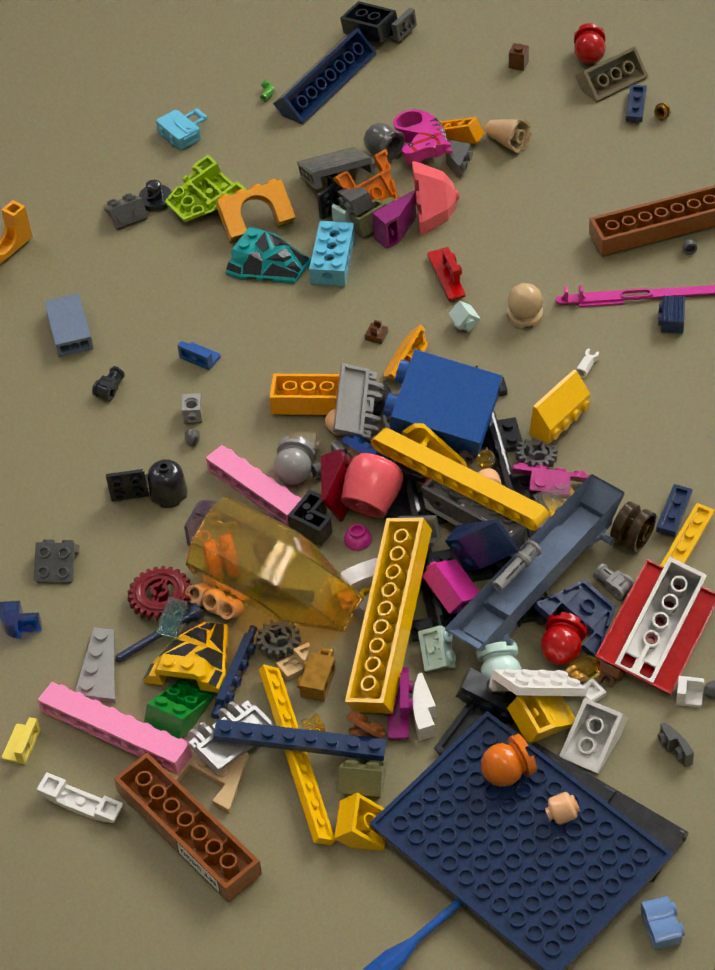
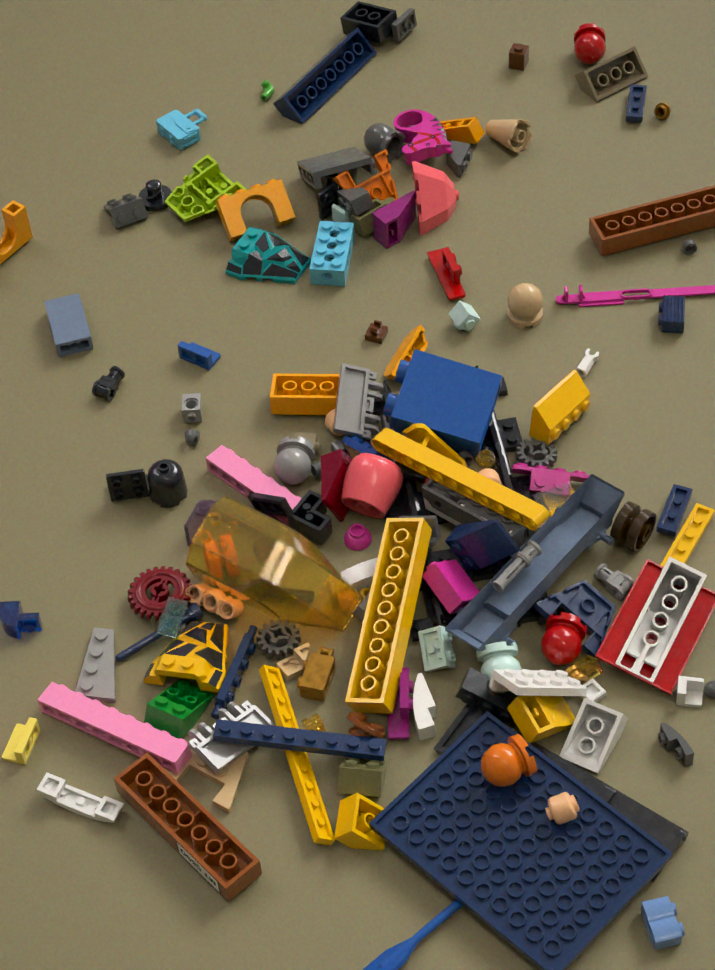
(55, 561): dark grey bracket -> none
(270, 504): none -> black tile
(610, 672): reddish brown tile -> none

